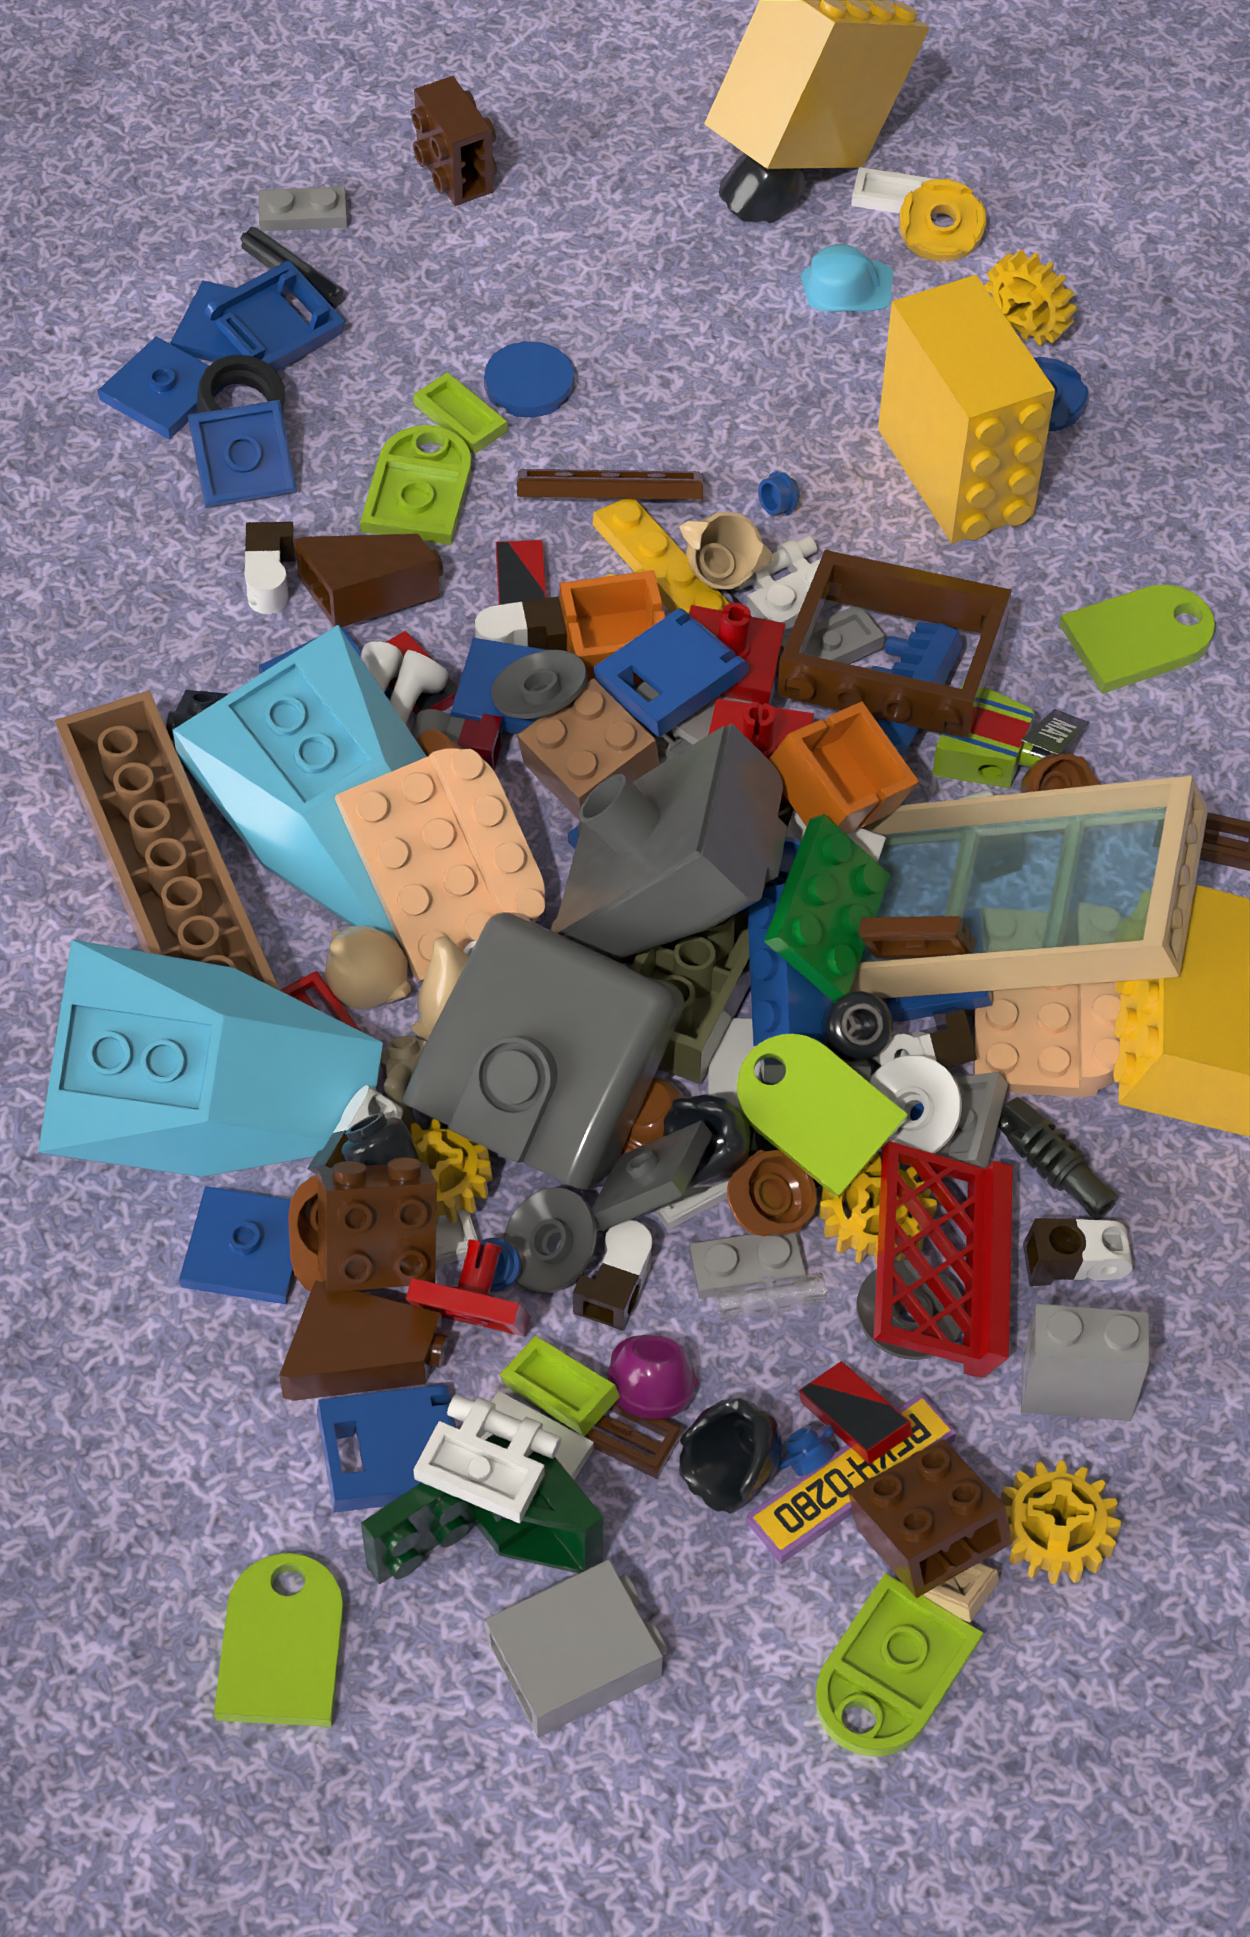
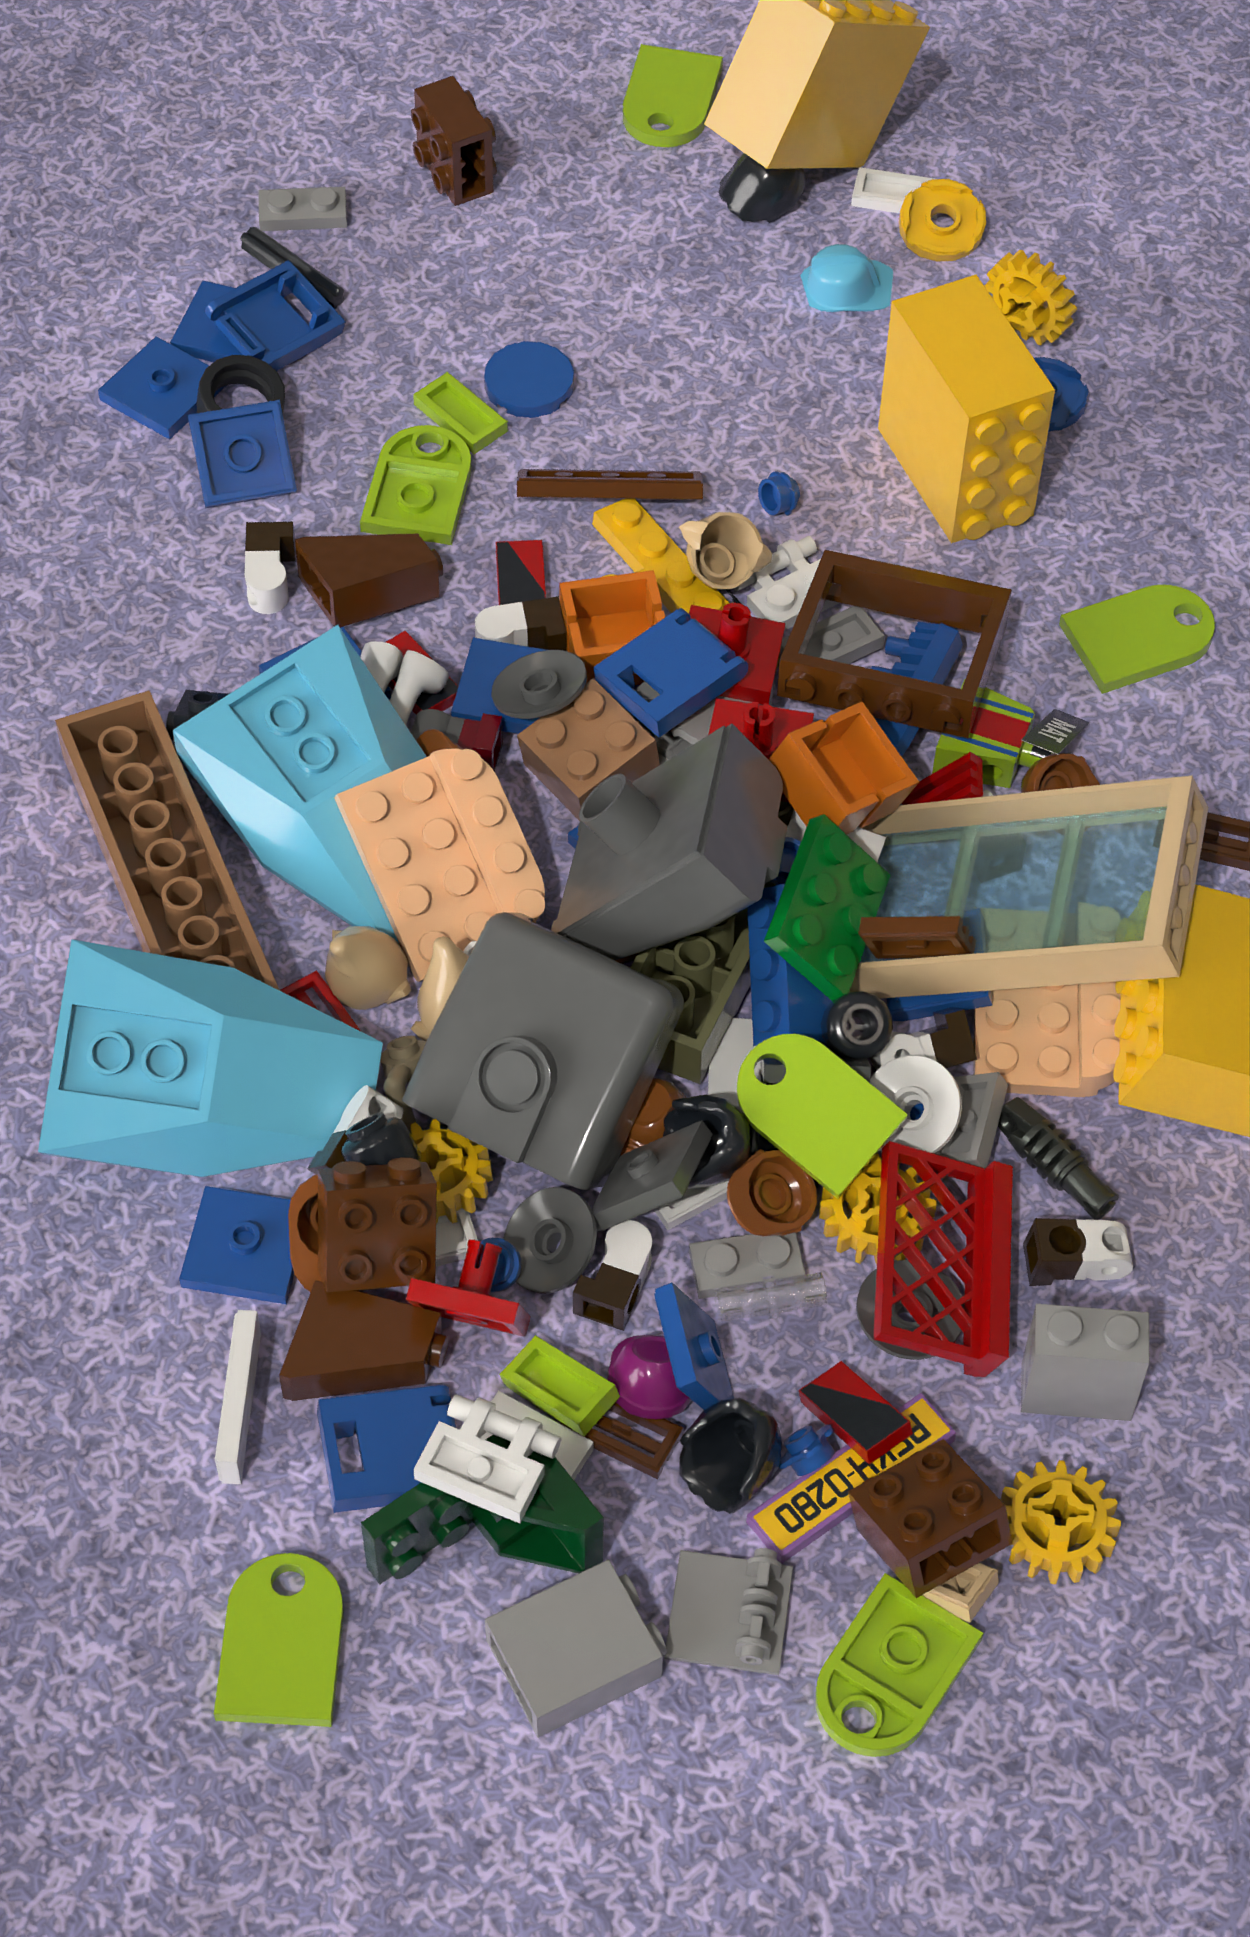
(238, 1397): none -> white tile
(670, 90): none -> lime tile
(693, 1348): none -> blue plate
(730, 1611): none -> light grey hinge
(955, 781): none -> red tile

